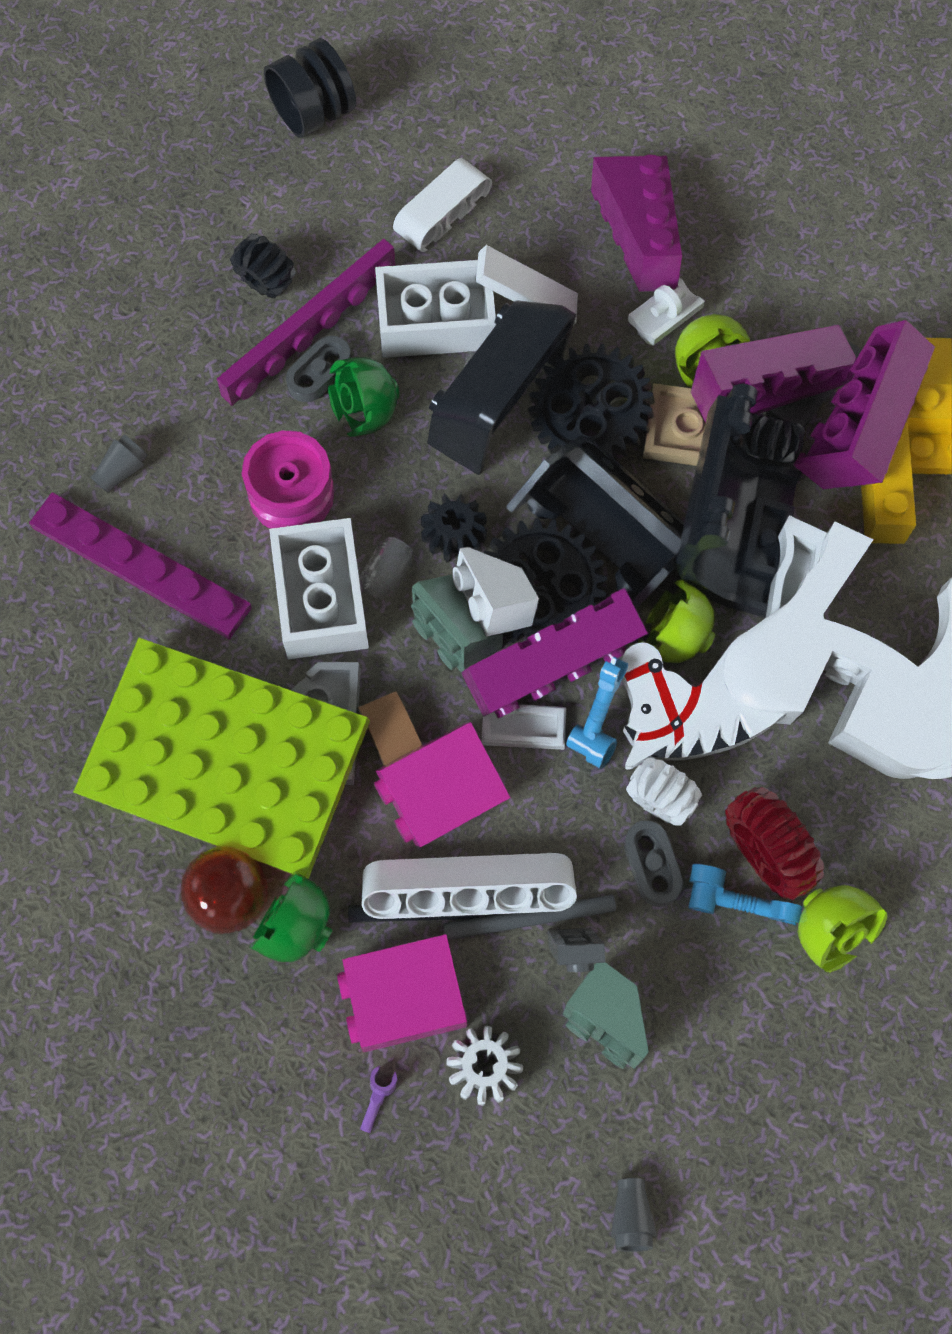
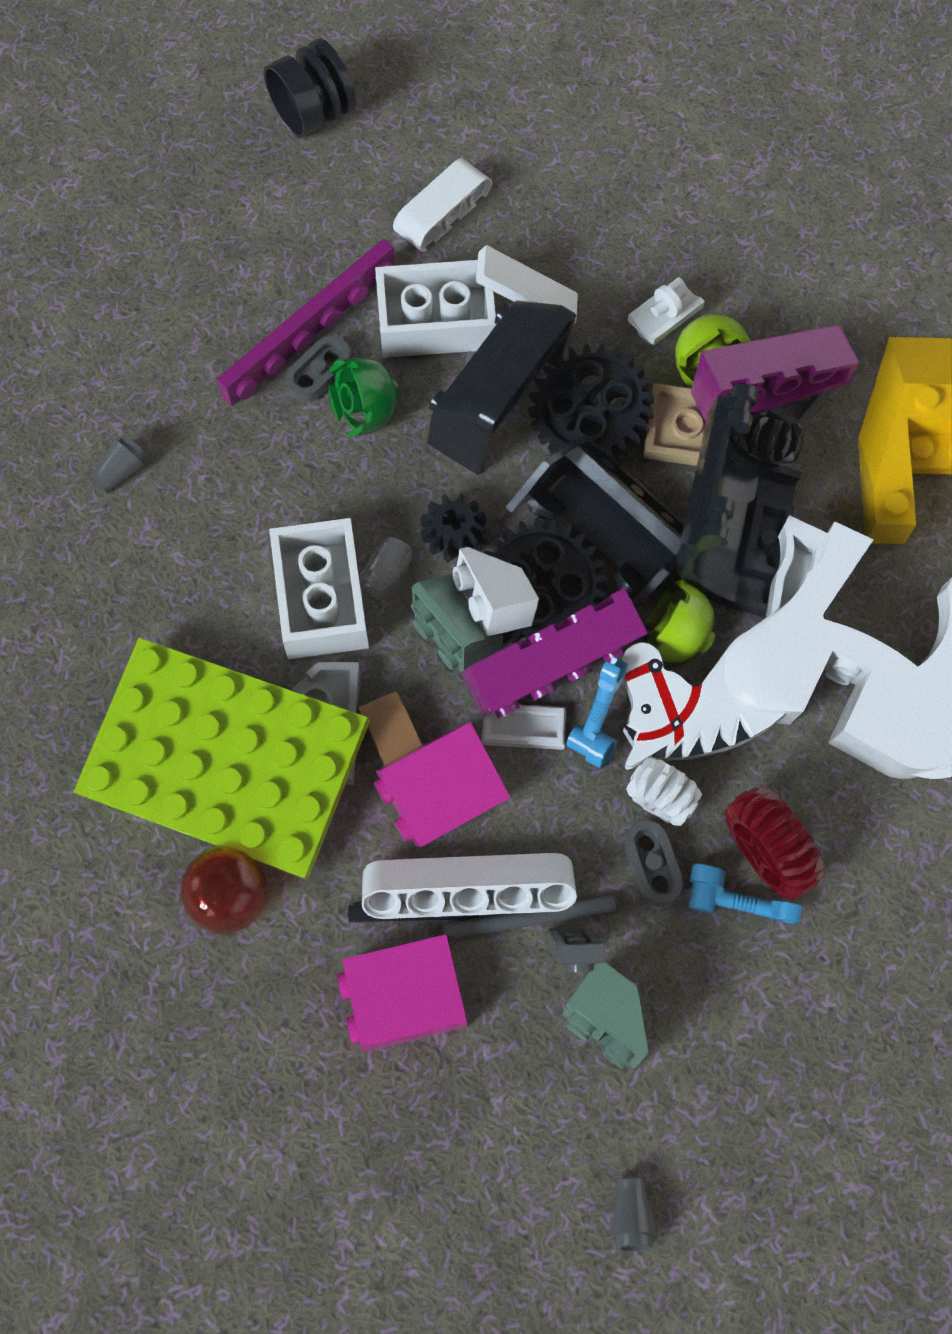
(141, 565): magenta plate -> none
(263, 265): black gear -> none
(288, 480): dark pink wheel -> none
(294, 922): green cylinder -> none
(376, 1099): medium lavender hand -> none
(499, 1069): white gear -> none
(641, 211): magenta wedge -> none
(838, 919): lime cylinder -> none
(869, 410): magenta wedge -> none

